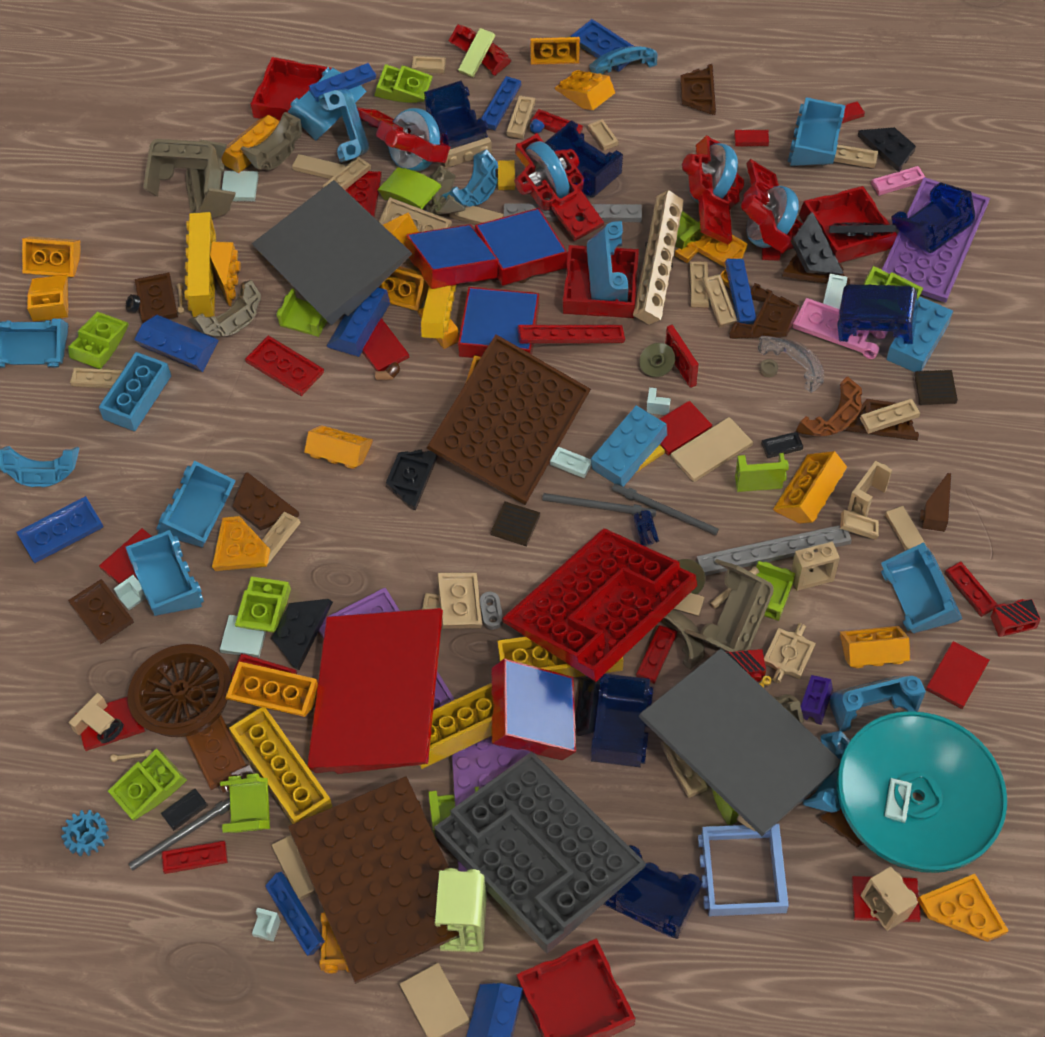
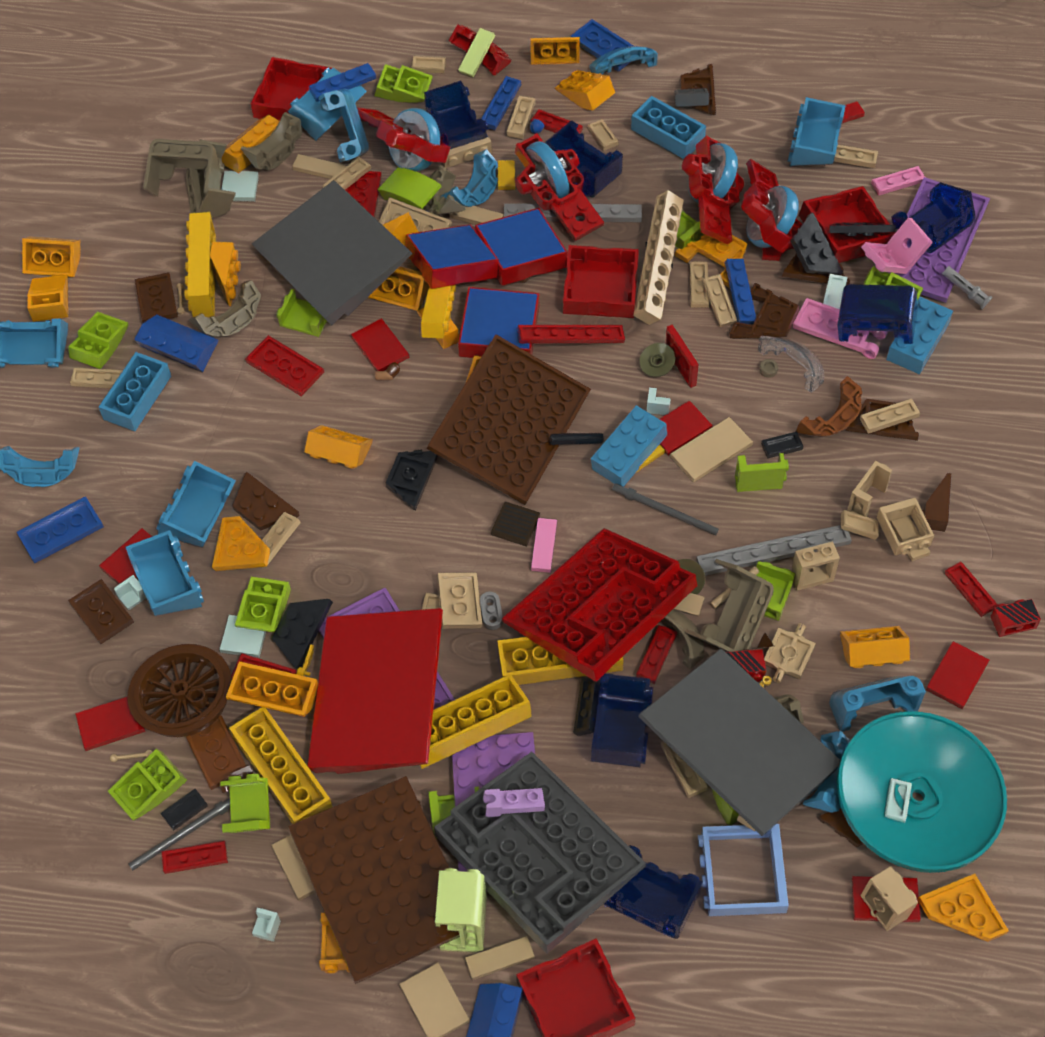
(89, 840): dark azure gear -> none
(95, 717): tan piece -> none
(132, 303): black tile -> none
(294, 913): blue plate -> none
(303, 670): none -> yellow piece
(358, 326): blue slope -> none
(499, 958): none -> tan tile
(513, 801): none -> lavender plate
(533, 710): tile -> none
(544, 545): none -> bright pink tile
(571, 462): light aqua plate -> none
(576, 438): none -> black axle
(597, 504): dark grey bar -> none
(604, 283): dark azure windscreen -> none
(645, 526): clear blue arm -> none
(667, 127): none -> dark azure brick
(691, 97): none -> dark grey slope
(751, 137): red tile -> none
(764, 643): none -> reddish brown sticker
(811, 487): light orange slope -> none
(816, 698): dark purple hinge -> none
(890, 145): black wing -> none
(895, 254): none -> bright pink bracket
(900, 510): none -> tan window
(921, 589): dark azure windscreen -> none
(935, 387): dark brown tile -> none
(974, 293): none -> light grey pin

